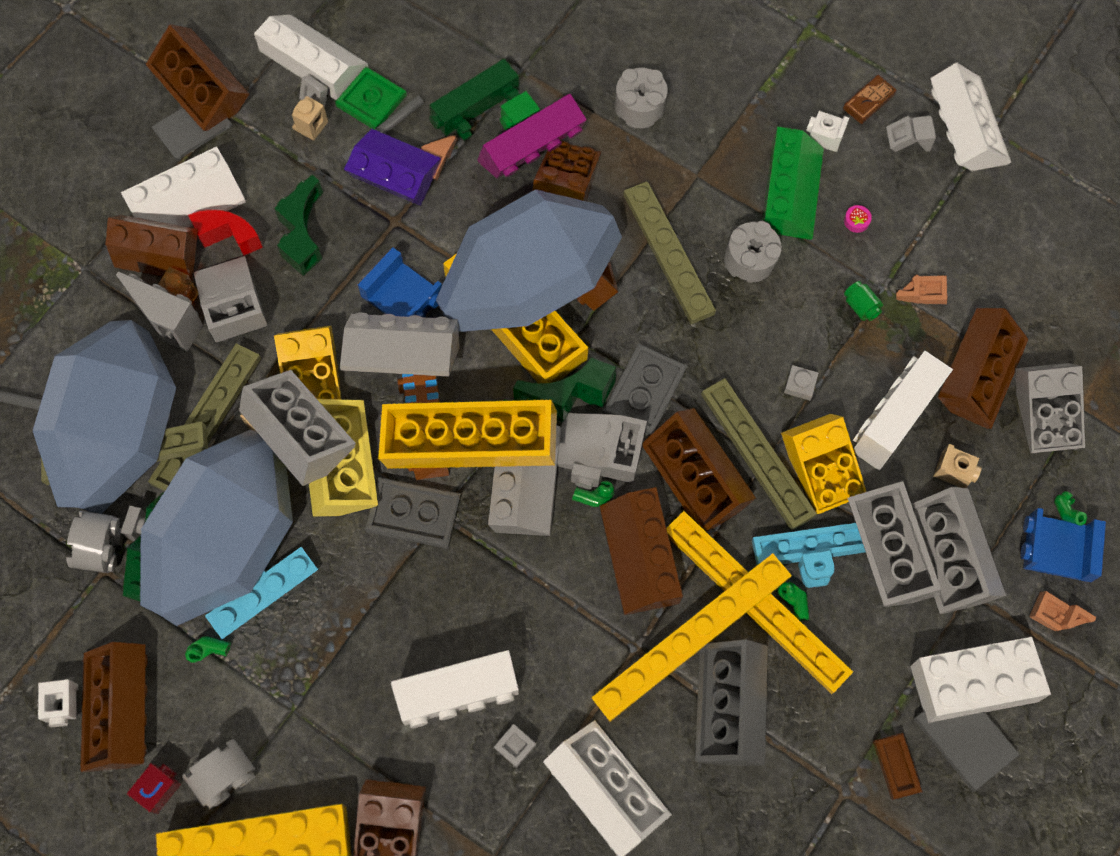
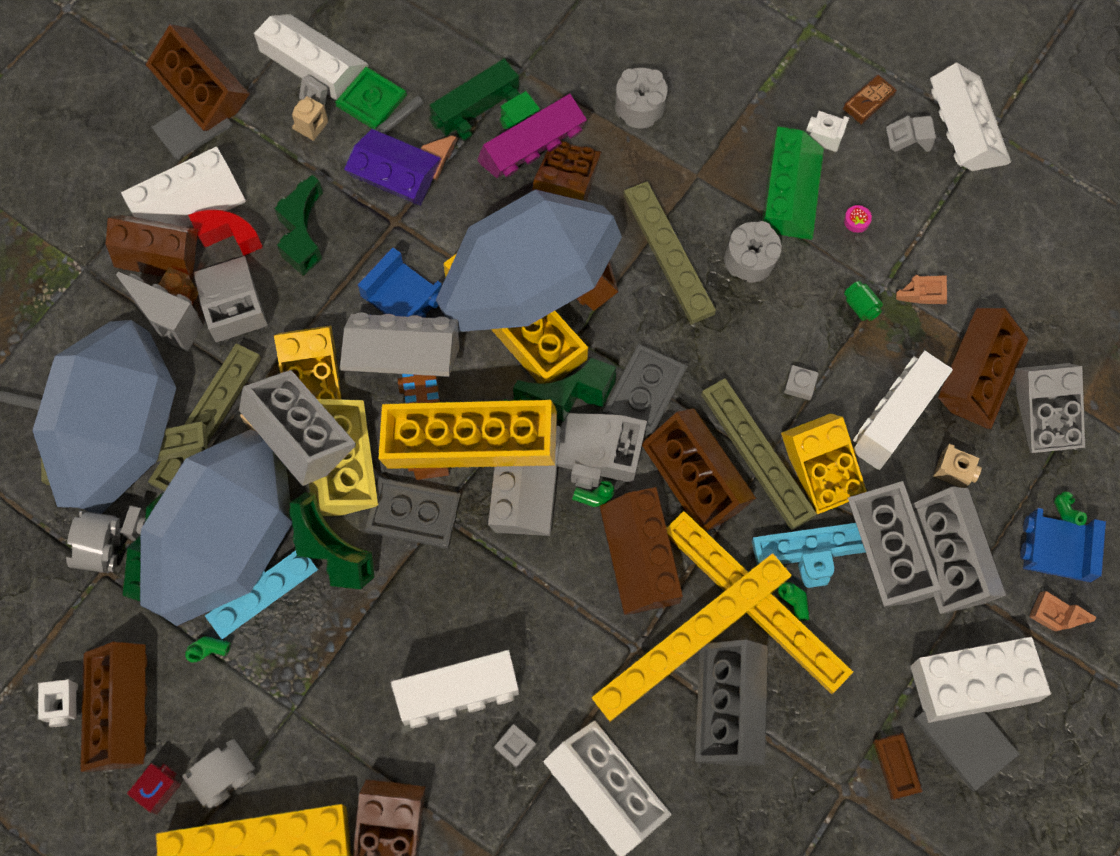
(315, 539): none -> dark green arch

